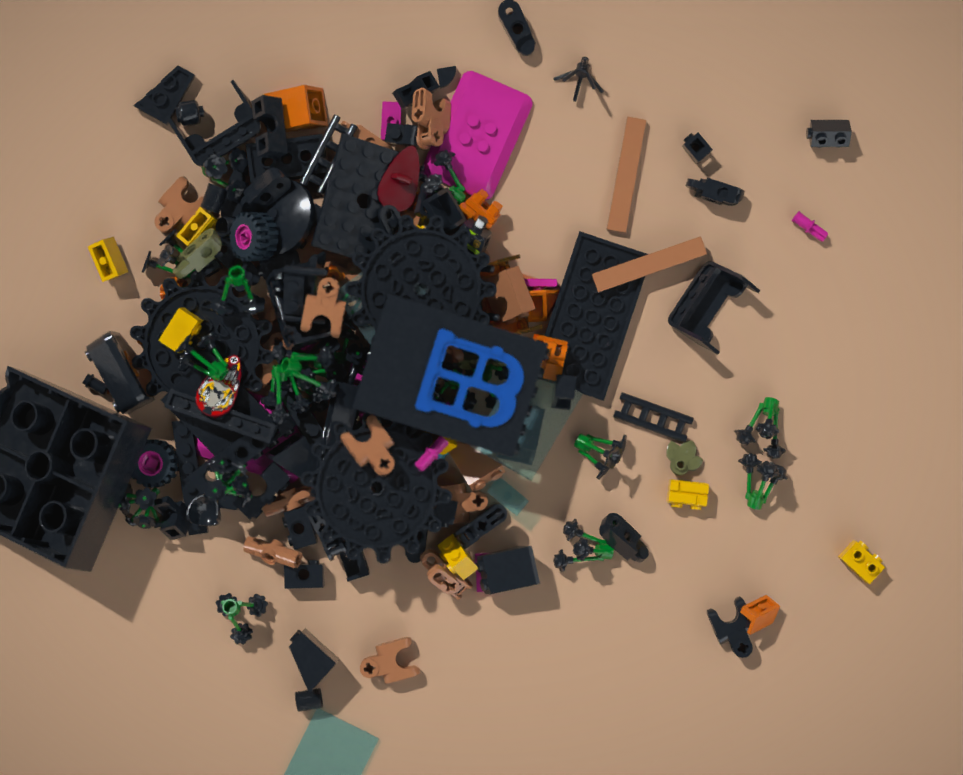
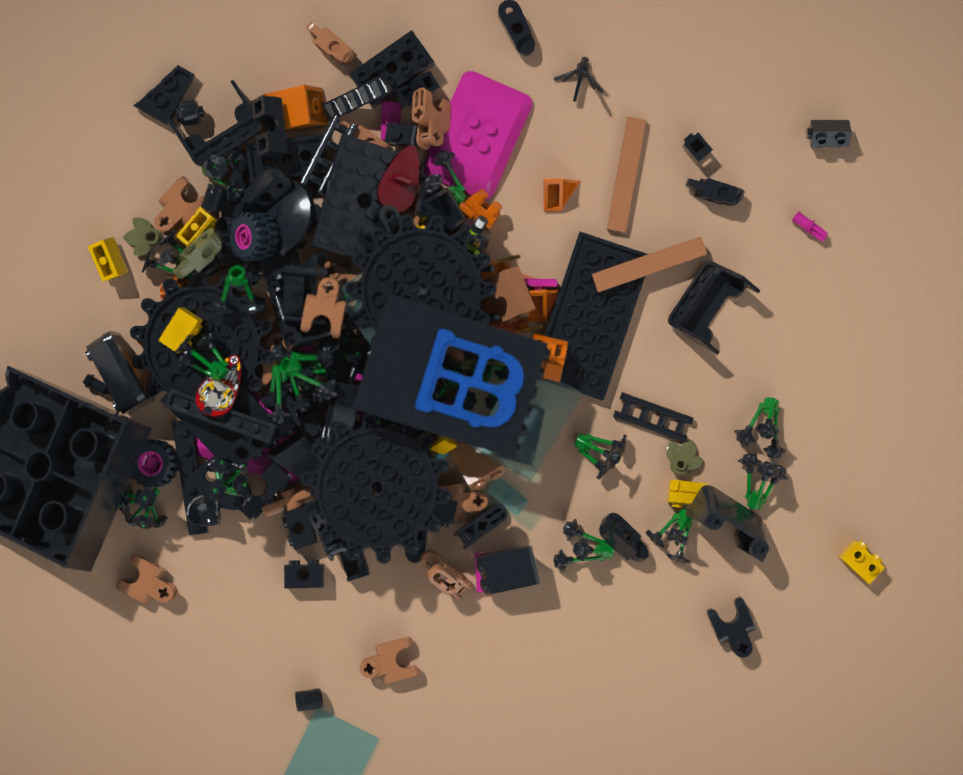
(140, 236): none -> olive plate
(149, 583): none -> nougat piece
(174, 517): black brick -> none
(230, 607): black plant -> none
(272, 552): nougat piece -> none
(311, 657): black slope -> none
(331, 44): none -> nougat piece
(333, 271): orange plate -> none
(357, 97): none -> tile
(372, 450): nougat piece -> none
(393, 56): none -> black brick
(431, 453): dark pink axle -> none
(446, 75): black tile -> none
(457, 557): yellow brick -> none
(557, 193): none -> orange slope
(563, 392): black panel -> none
(682, 522): none -> plant
(714, 507): none -> black windscreen
(760, 613): orange panel -> none

